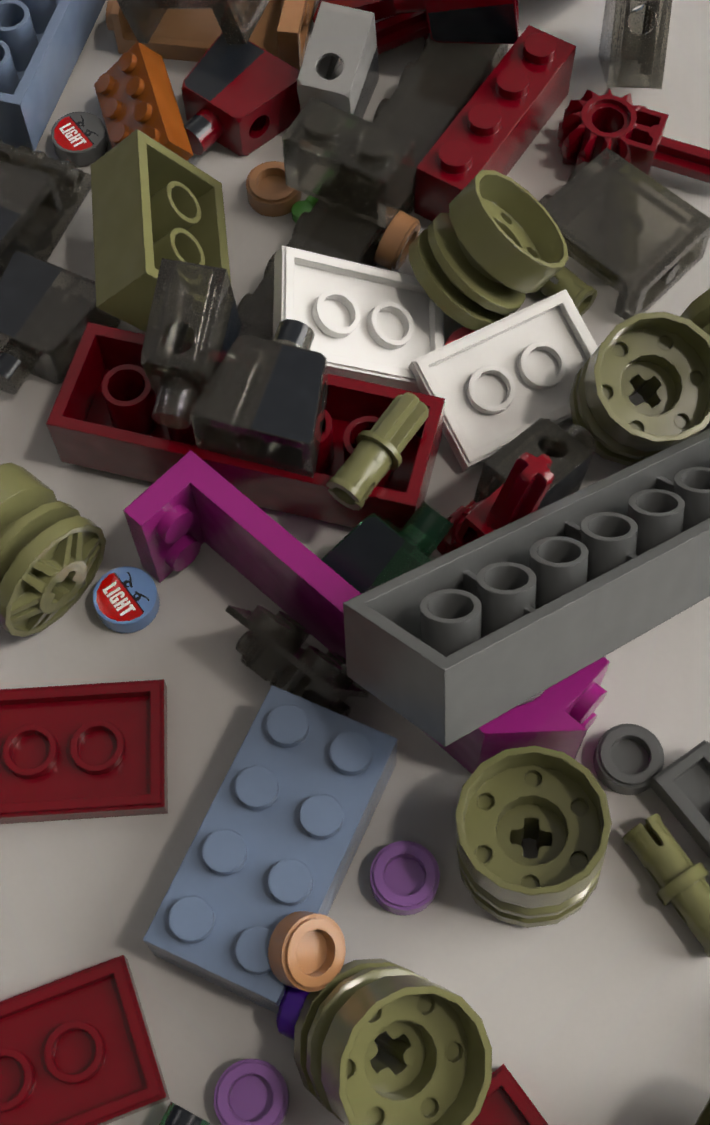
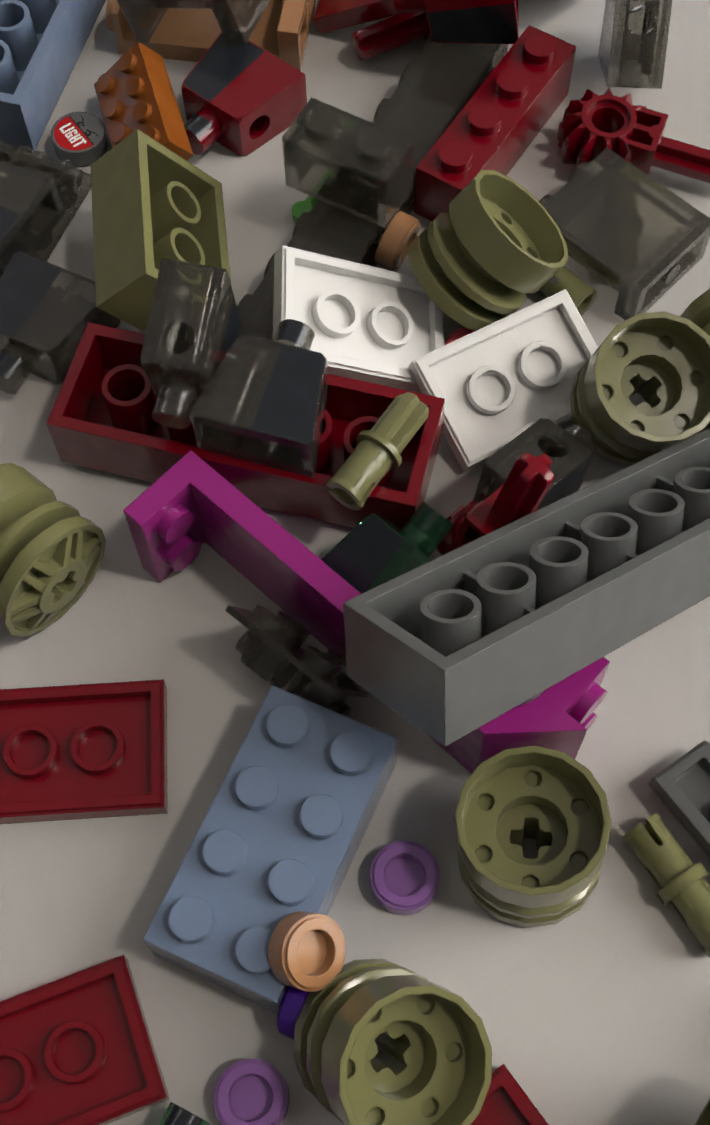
(126, 599): tile -> none
(268, 190): medium nougat tile -> none
(347, 36): light grey torso -> none
(628, 759): dark grey tile -> none

